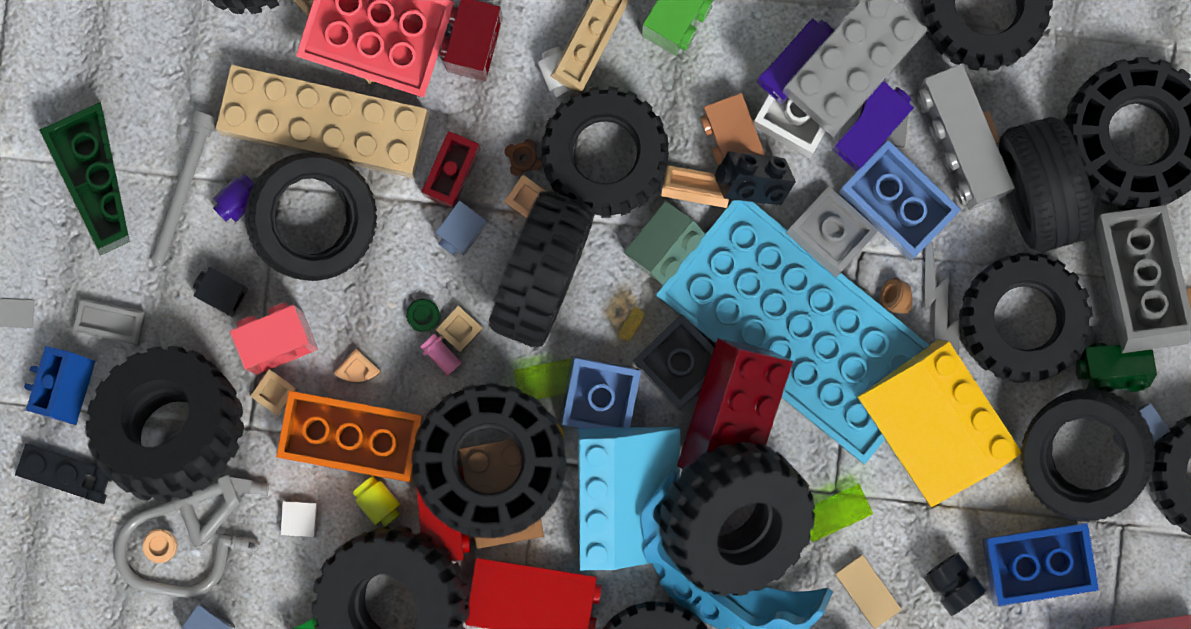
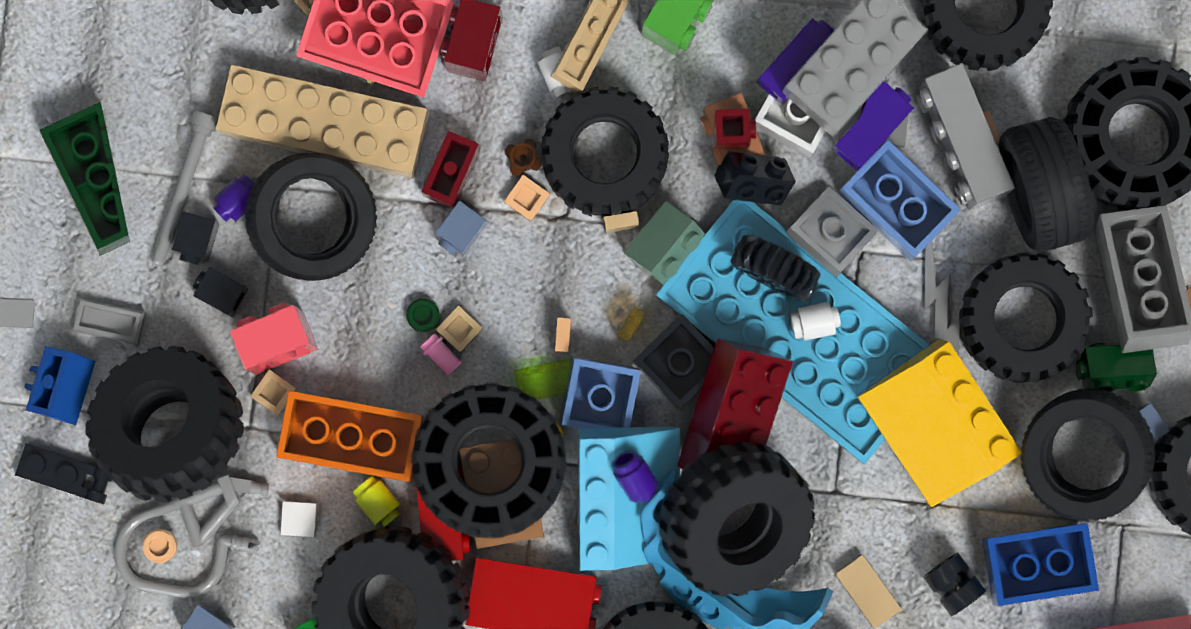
(195, 238): none -> black brick
(357, 368): light nougat tile -> none
(541, 268): black tyre -> none
(563, 335): none -> light nougat tile
(621, 222): none -> tan tile
(634, 476): none -> dark purple brick
(692, 186): light nougat tile -> none
(733, 128): none -> dark red brick
(775, 267): none -> black gear
(815, 321): none -> white brick
(839, 512): clear neon green tile -> none
(896, 296): medium nougat tile -> none

